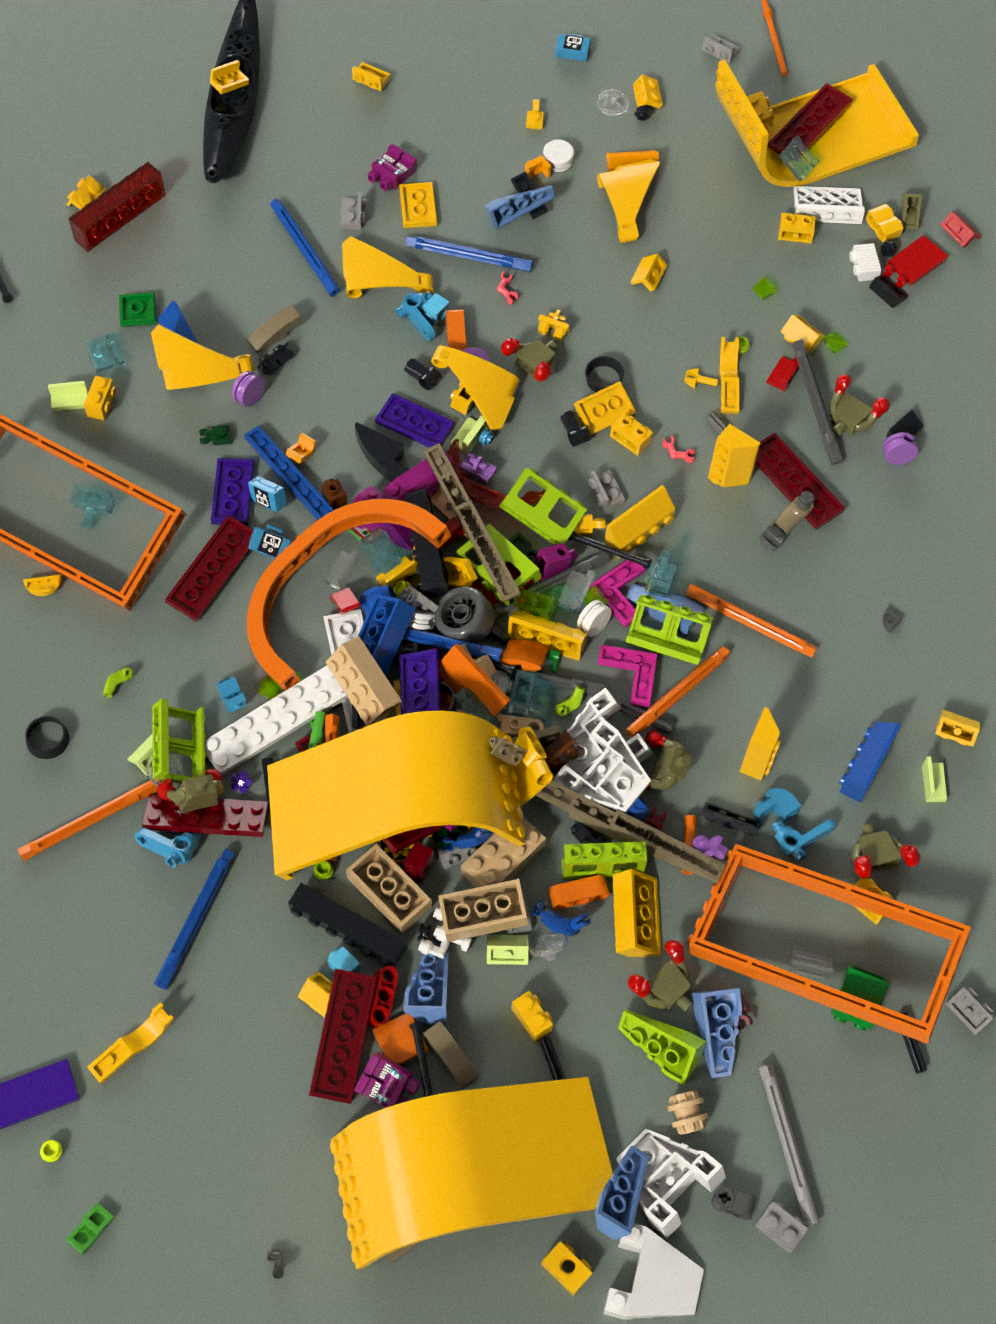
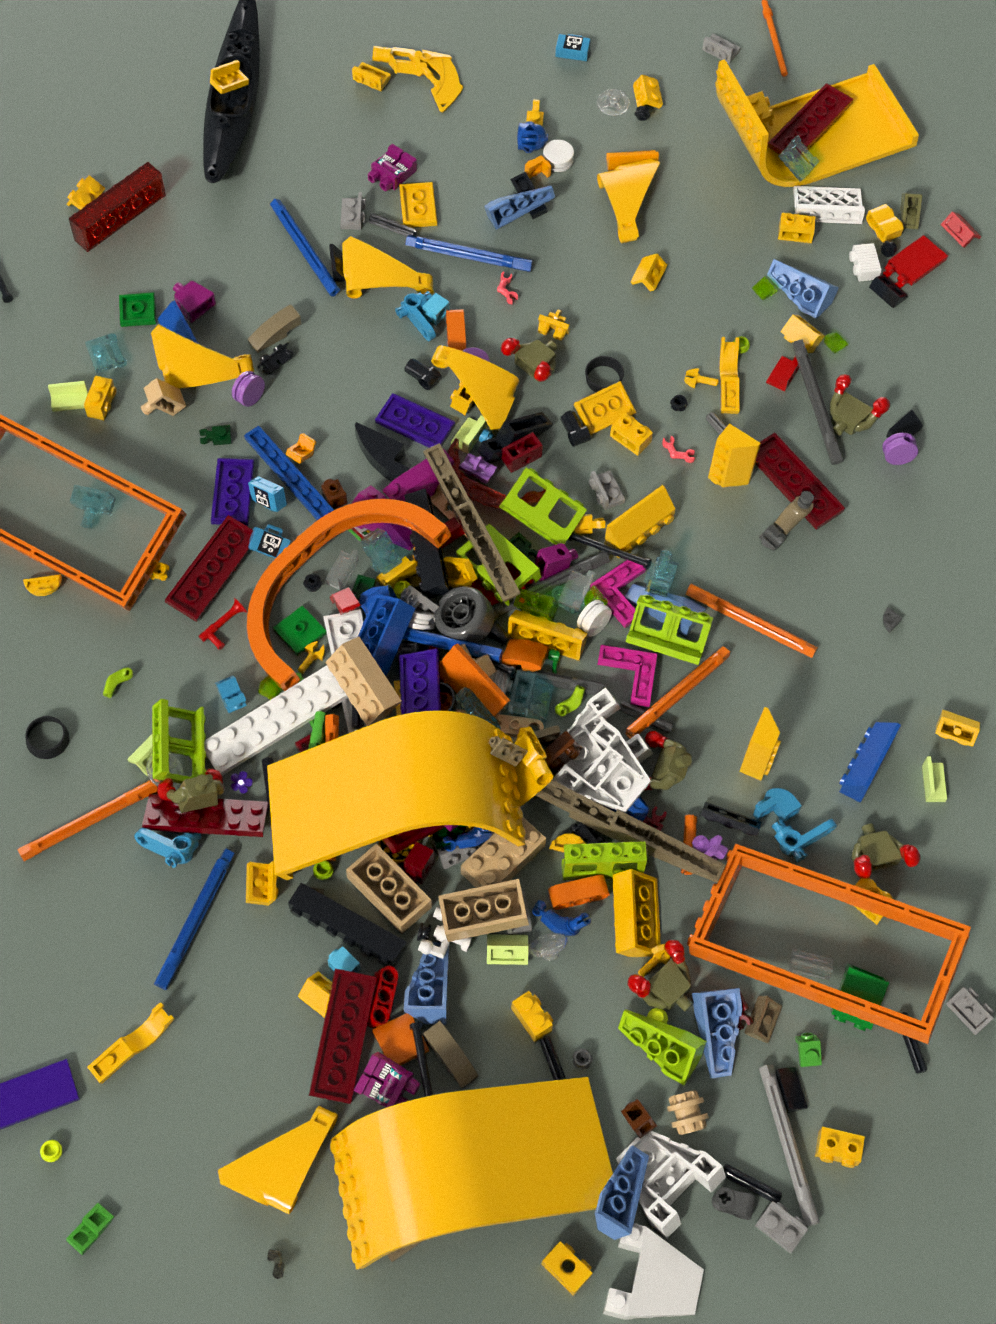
(163, 397): none -> tan brick
(163, 574): none -> yellow plate
(193, 299): none -> magenta torso
(209, 632): none -> red piece
(261, 883): none -> yellow bracket
(280, 1166): none -> yellow panel
(299, 630): none -> green plate
(310, 658): none -> yellow bar
(312, 587): none -> black plate
(337, 263): none -> black slope
(362, 584): none -> dark green plate
(392, 225): none -> black axle
(445, 89): none -> yellow piece
(511, 432): none -> black slope
(522, 452): none -> dark red brick
(531, 137): none -> blue helmet
(567, 838): none -> yellow plate
(582, 1053): none -> dark grey plate
(638, 1118): none -> reddish brown brick
(658, 1014): none -> neon yellow plate
(659, 956): none -> yellow bar
(678, 399): none -> black plate
(752, 1184): none -> black axle
(764, 1018): none -> dark tan slope
(791, 1089): none -> black slope
(806, 291): none -> medium blue wedge
(809, 1050): none -> bright green bracket
(839, 1147): none -> yellow brick

